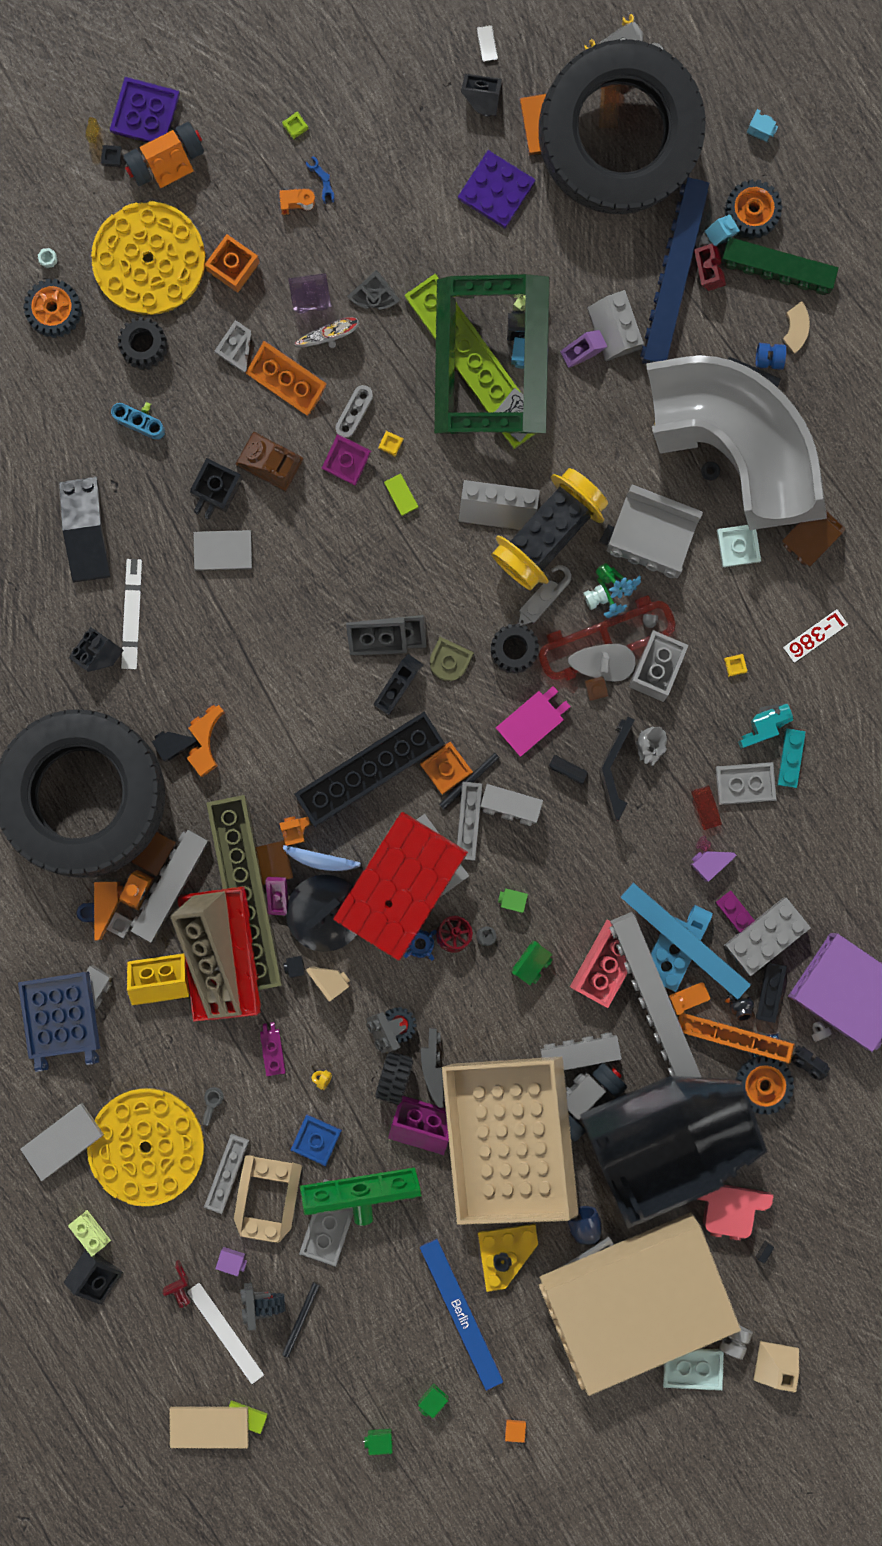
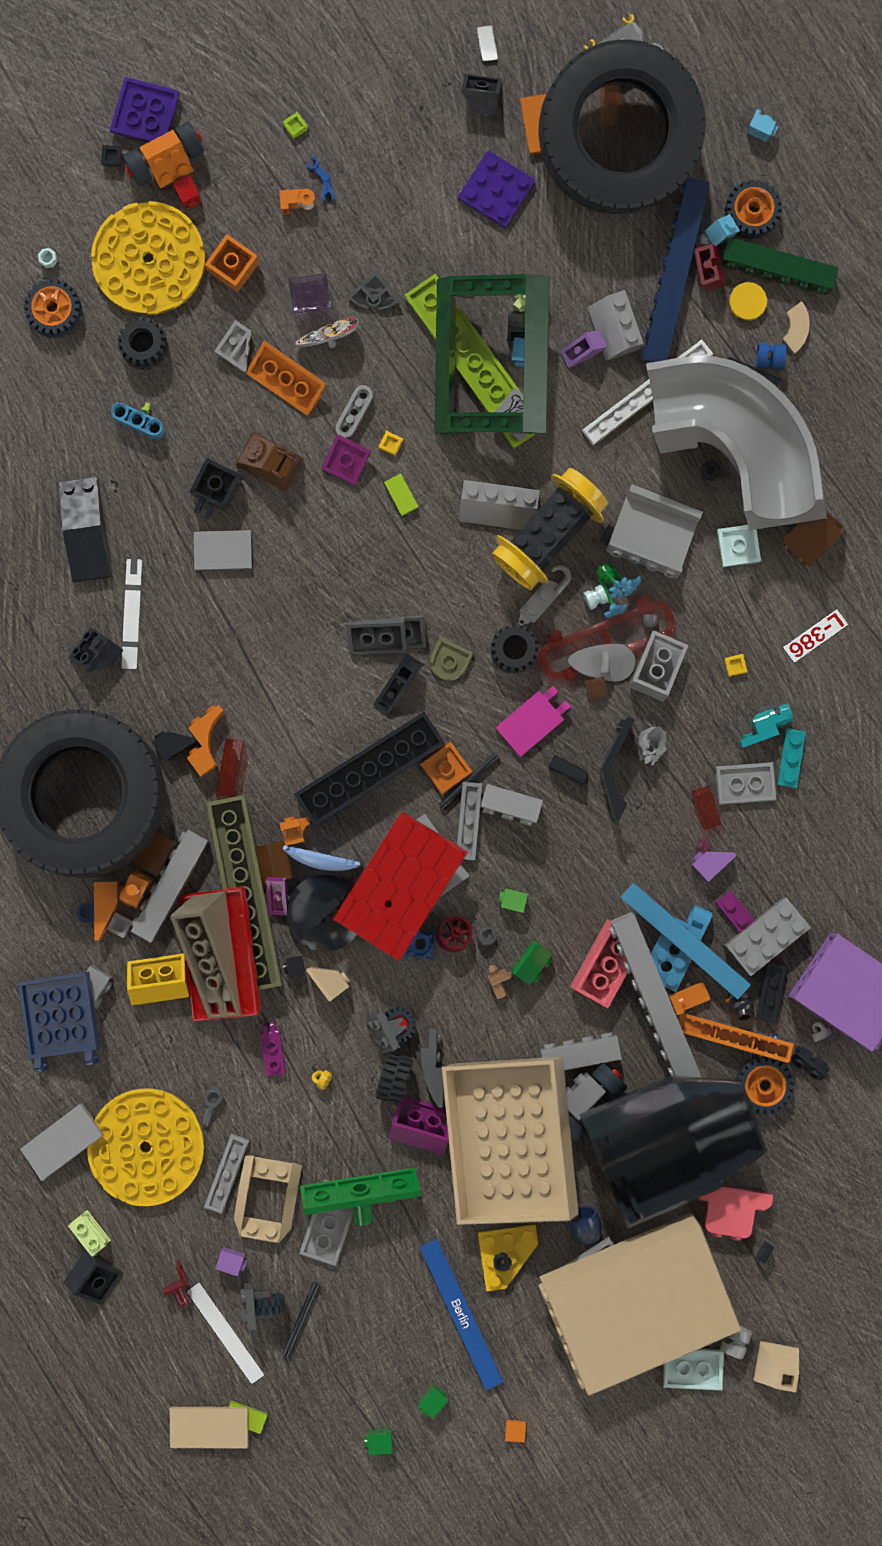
(92, 130): clear yellow tile -> none
(187, 192): none -> red brick
(230, 768): none -> clear red slope
(316, 1140): blue tile -> none
(496, 978): none -> medium nougat piece
(632, 403): none -> white tile
(747, 301): none -> yellow tile

